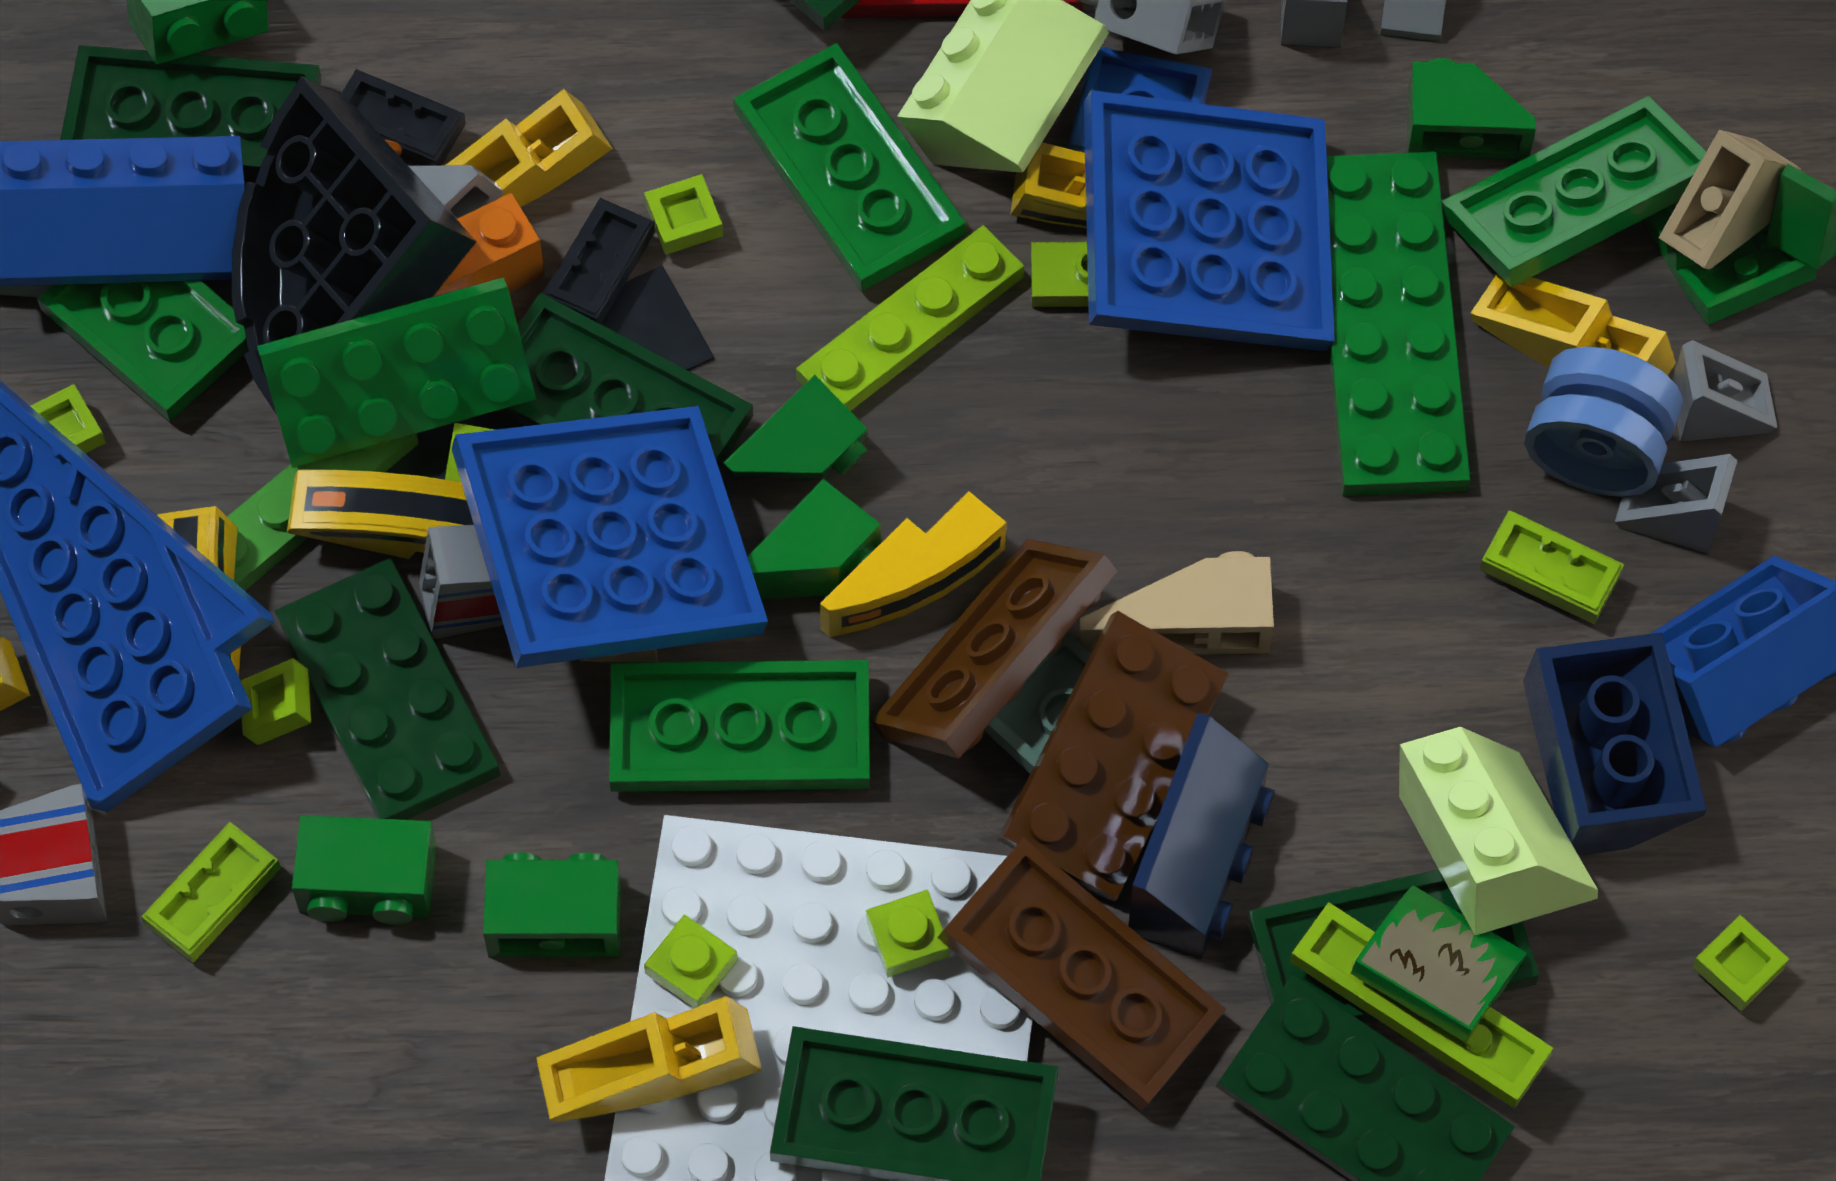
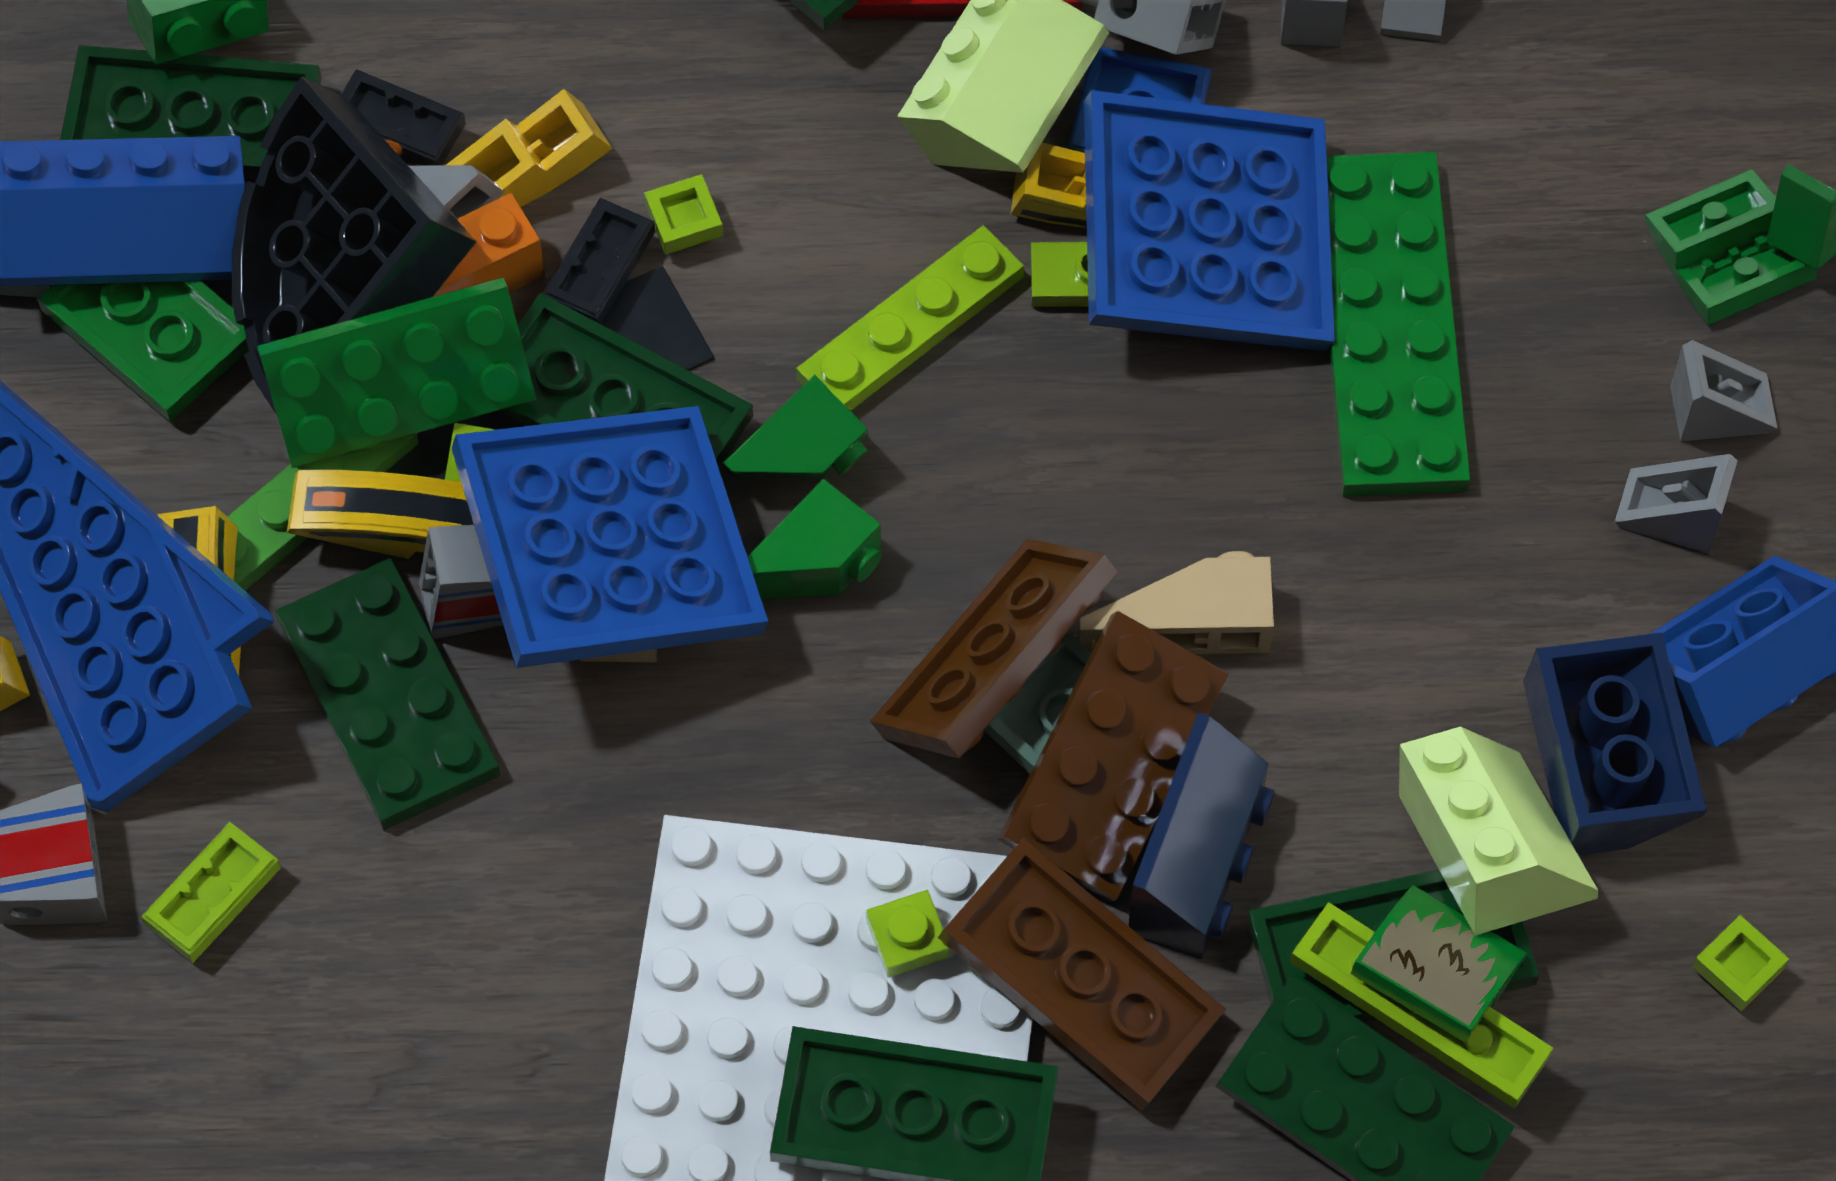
(72, 418): lime plate -> none
(278, 701): lime plate -> none
(364, 868): green brick -> none
(552, 906): green brick -> none
(650, 1061): yellow slope -> none
(691, 962): lime plate -> none
(739, 726): green plate -> none
(849, 167): green plate -> none
(915, 568): yellow slope -> none
(1464, 114): green slope -> none
(1550, 318): yellow slope -> none
(1551, 567): lime plate -> none
(1576, 191): green plate -> none
(1603, 421): medium blue wheel -> none
(1725, 199): tan slope -> none

